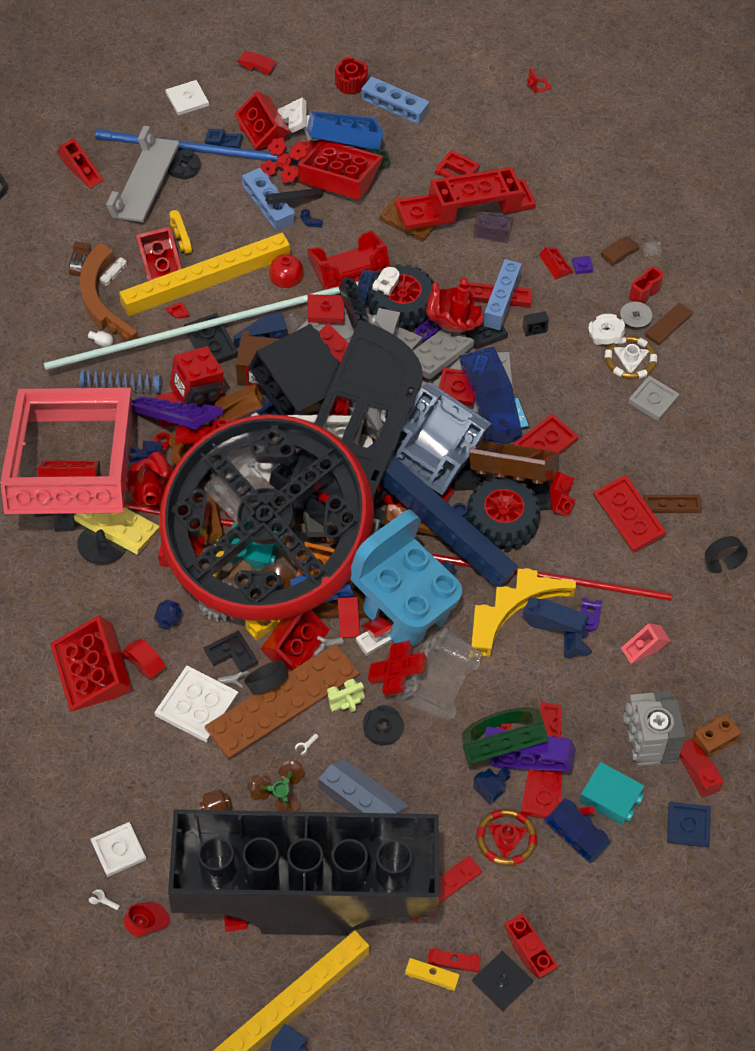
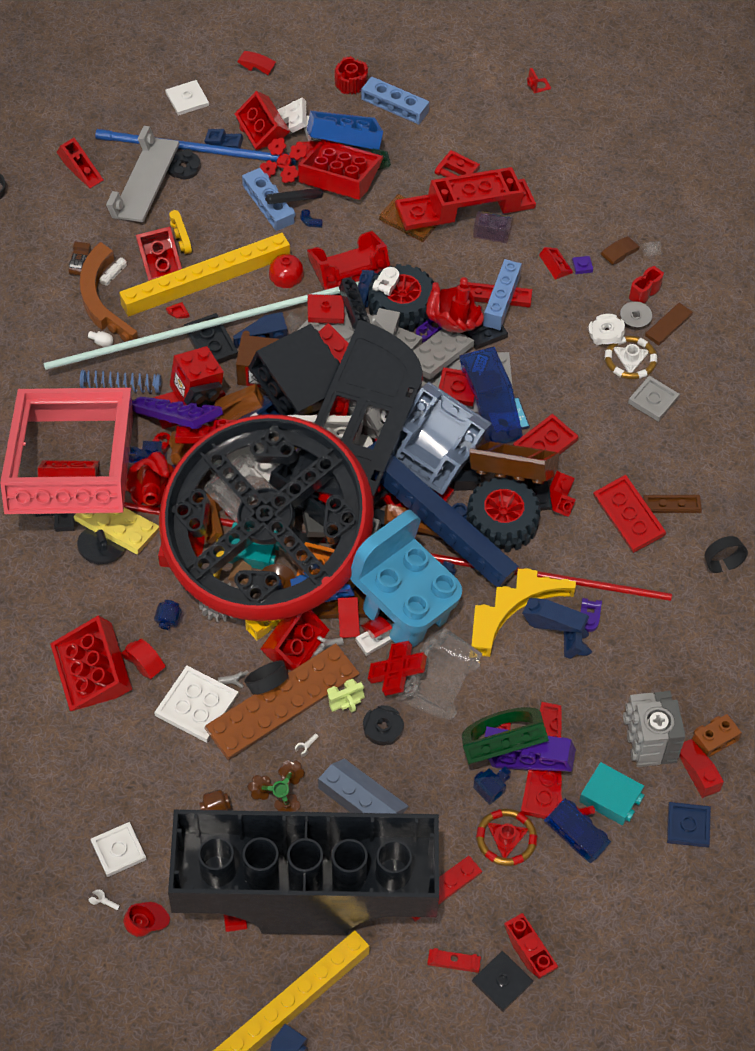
(232, 647): black plate -> none
(422, 971): yellow piece -> none
(535, 323): black piece -> none
(645, 643): coral slope -> none

